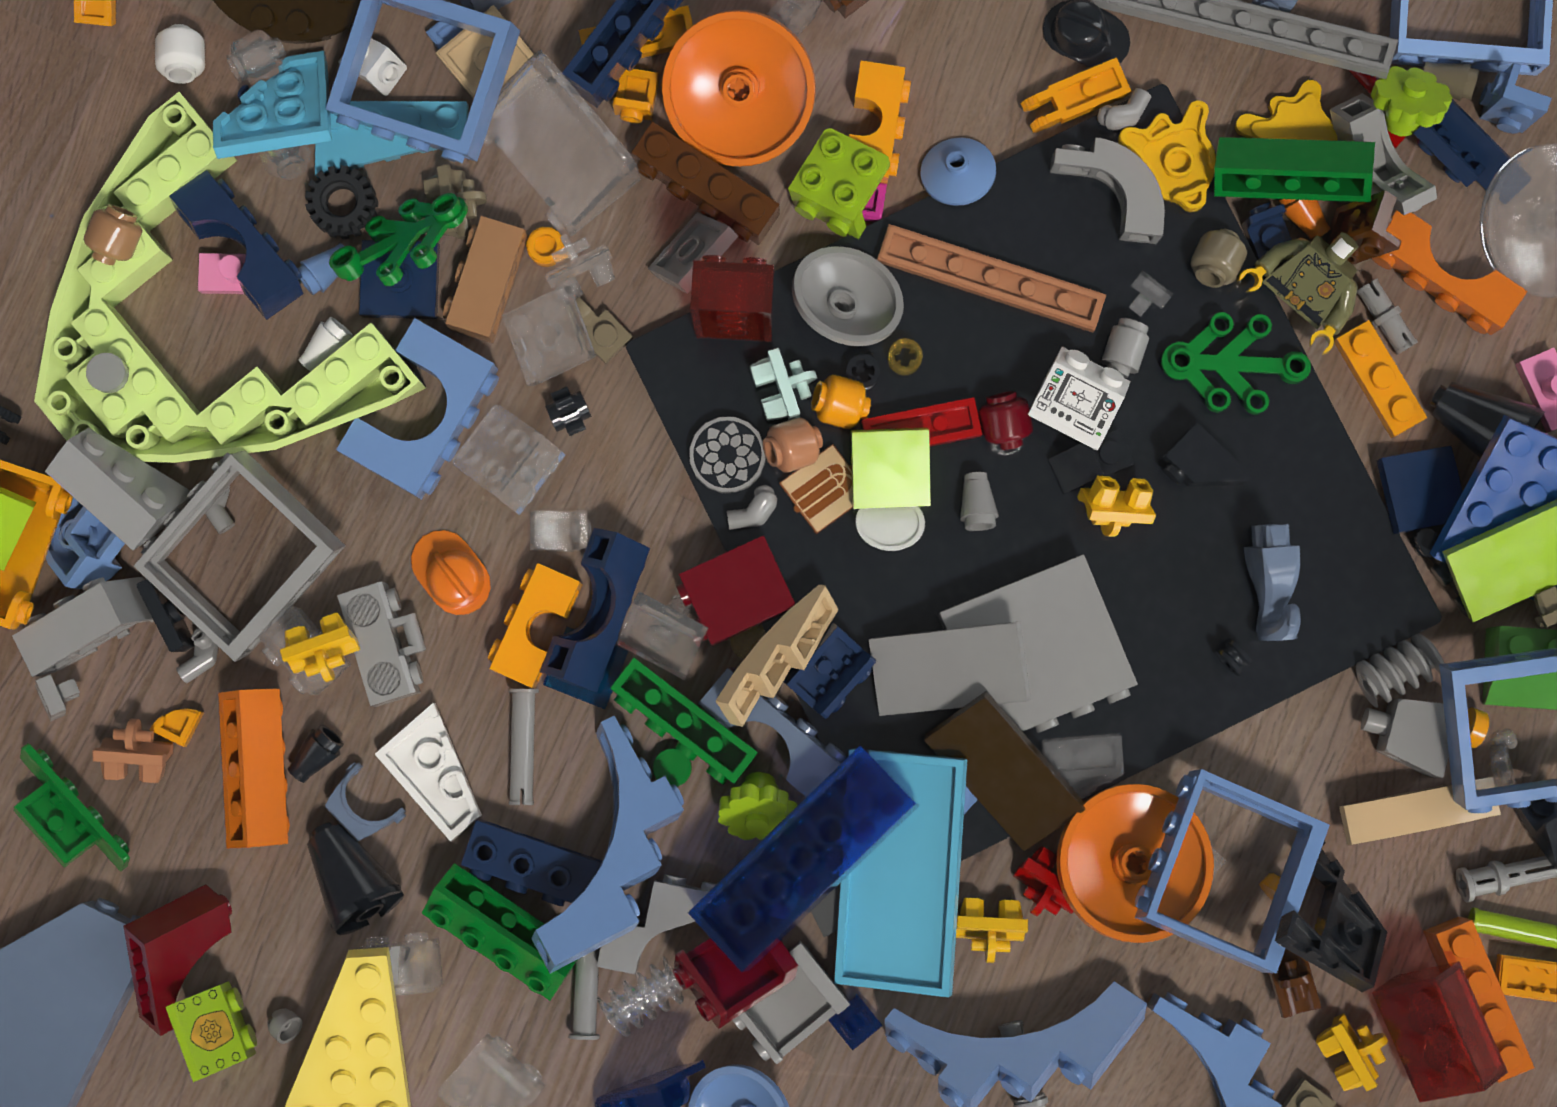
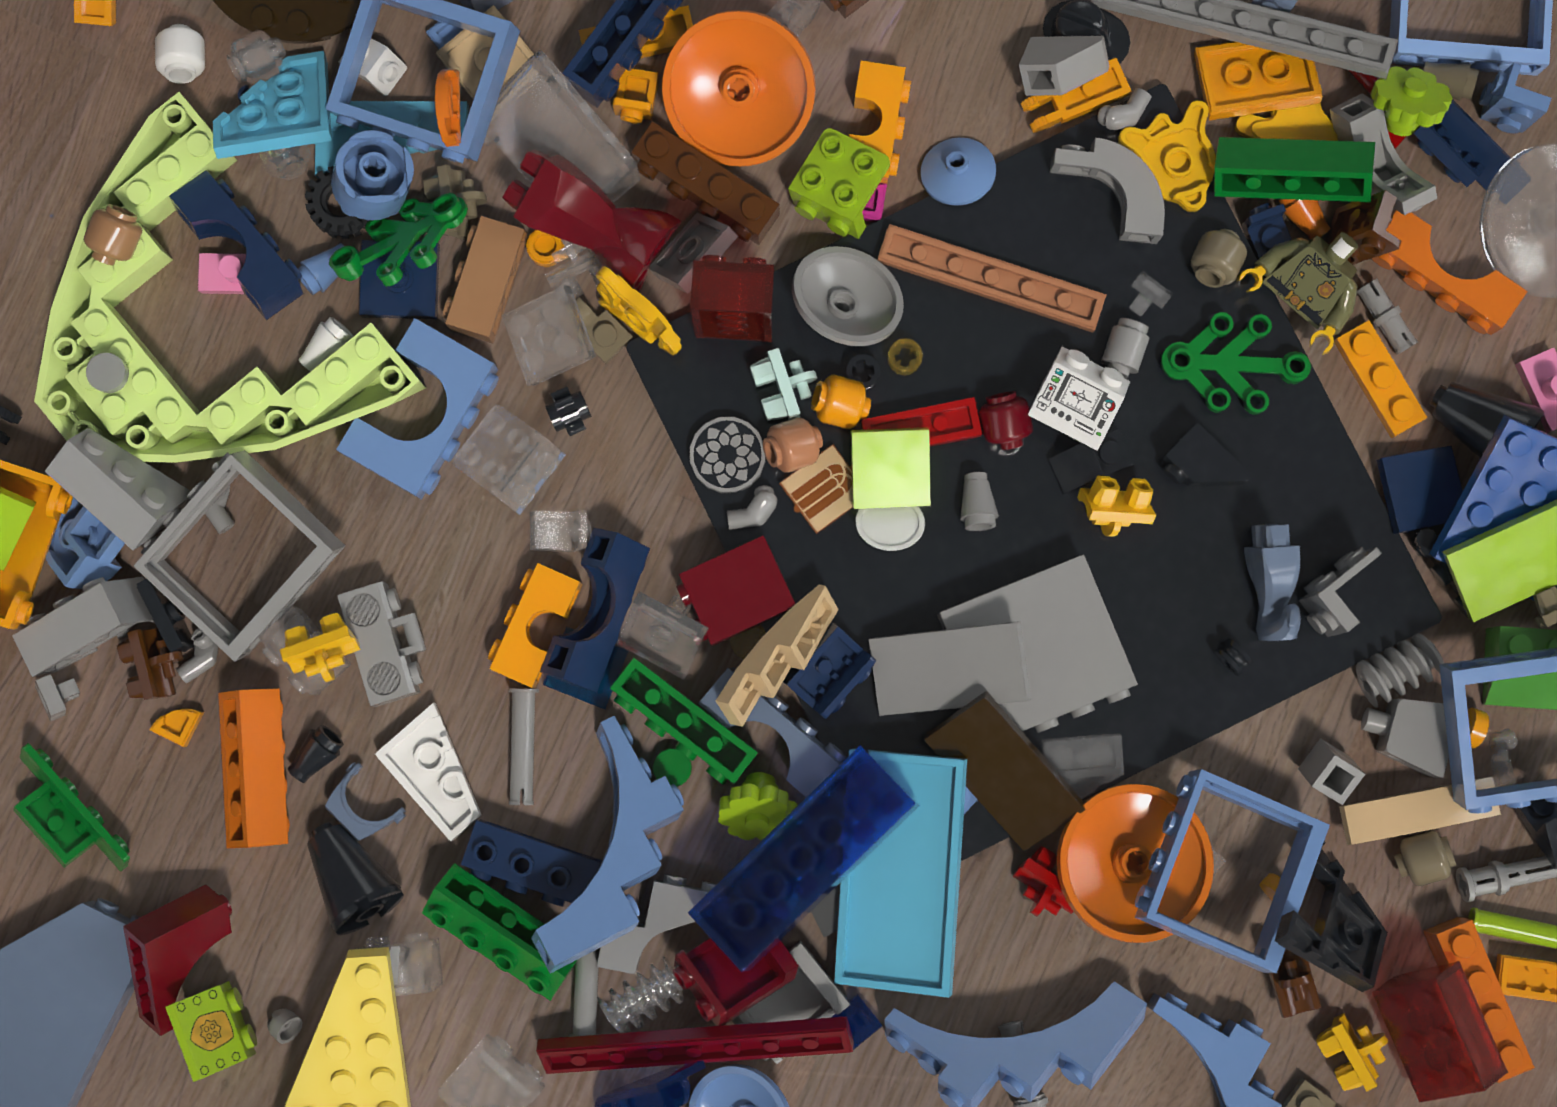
(133, 747): nougat hips -> none
(152, 663): none -> reddish brown hips
(391, 169): none -> medium blue brick
(448, 106): none -> orange tile
(450, 572): orange piece -> none
(578, 211): none -> dark red hips
(635, 311): none -> yellow tile
(696, 1044): none -> dark red tile
(974, 926): yellow hips -> none
(1062, 63): none -> light grey slope
(1253, 80): none -> light orange tile
(1325, 608): none -> light grey bracket
(1331, 771): none -> light grey brick
(1425, 858): none -> dark tan head

